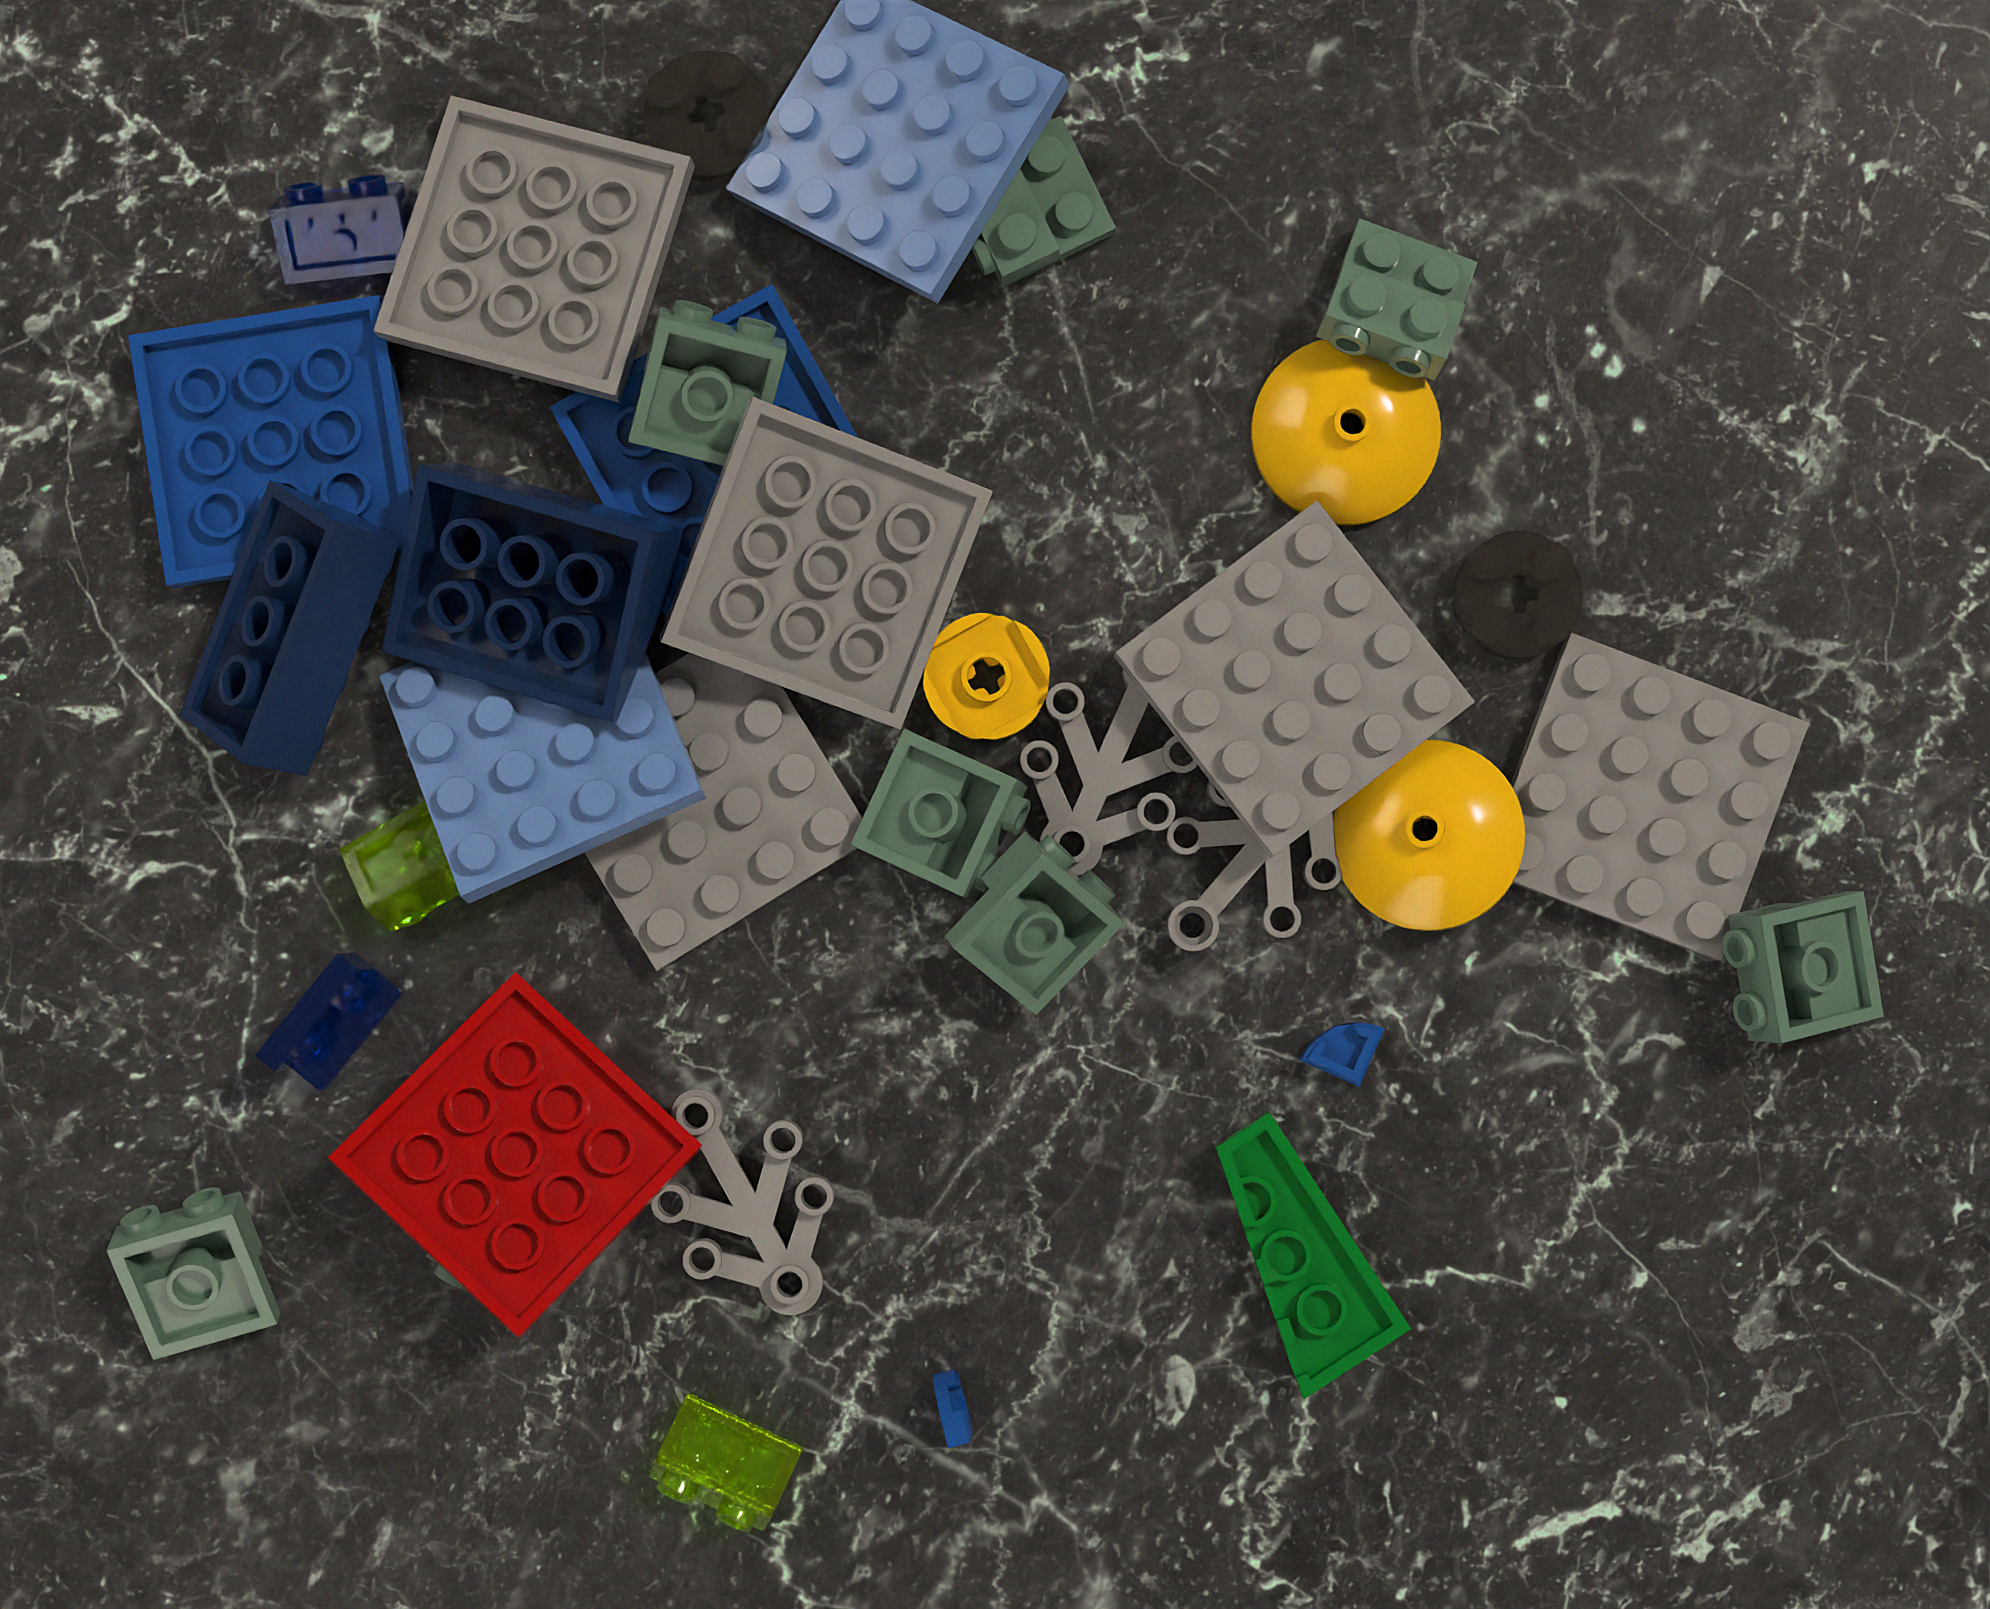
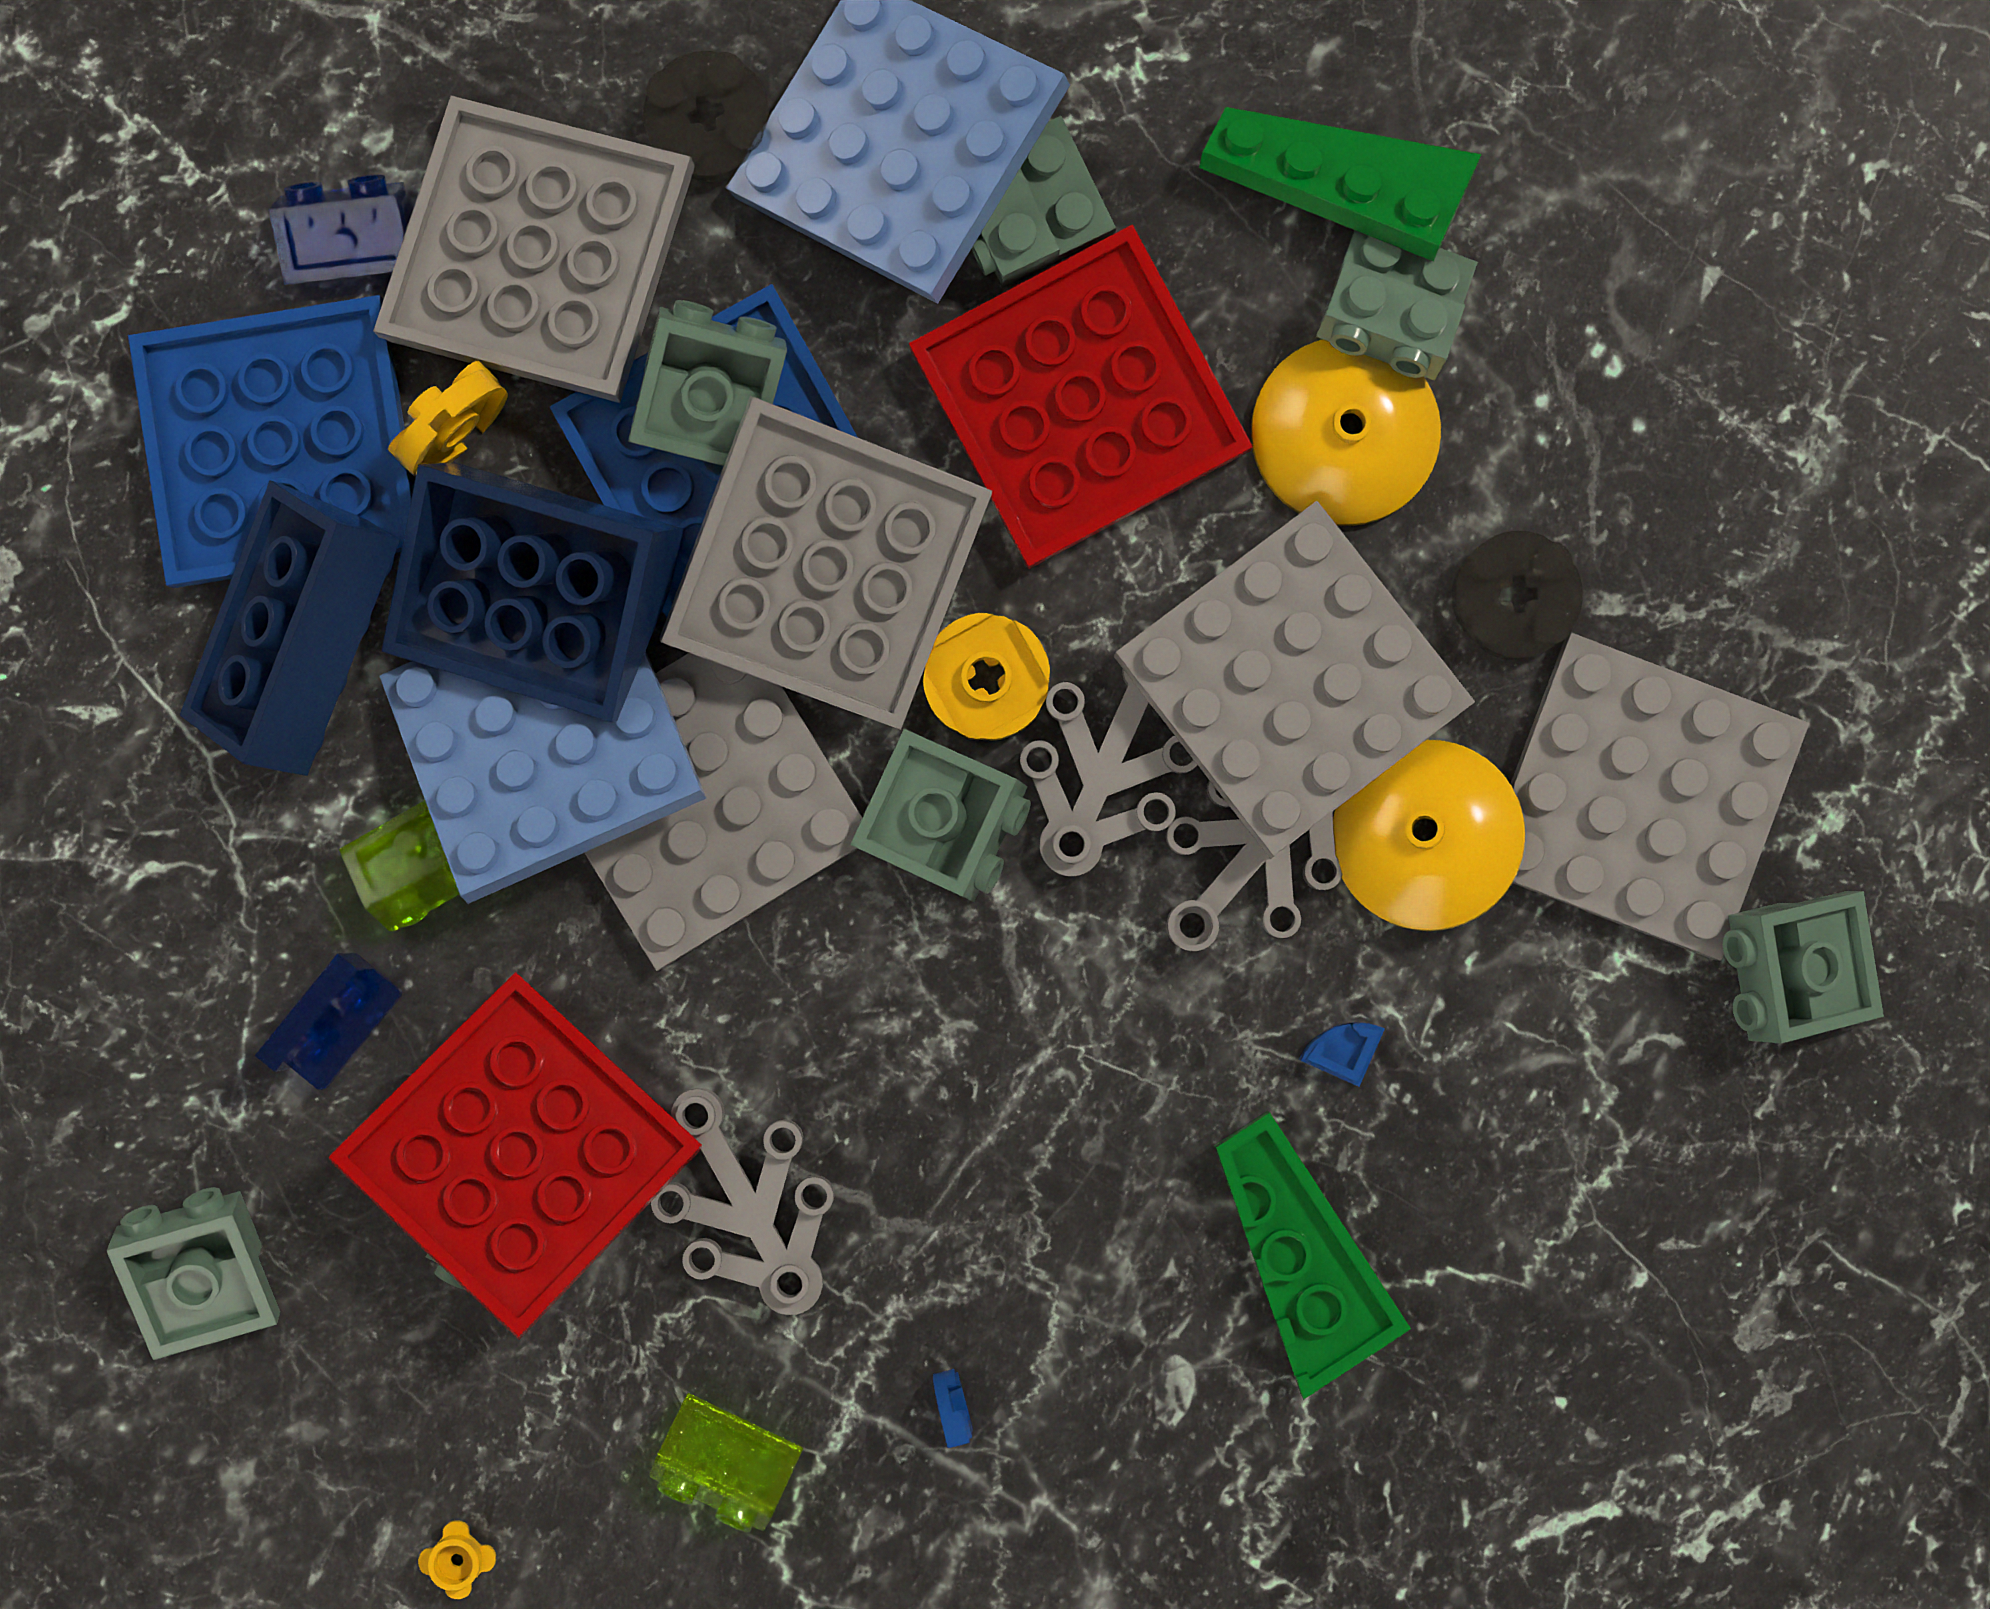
(448, 418): none -> yellow plate
(454, 1578): none -> yellow plate
(1035, 921): sand green plate -> none
(1080, 396): none -> red plate
(1354, 178): none -> green wing

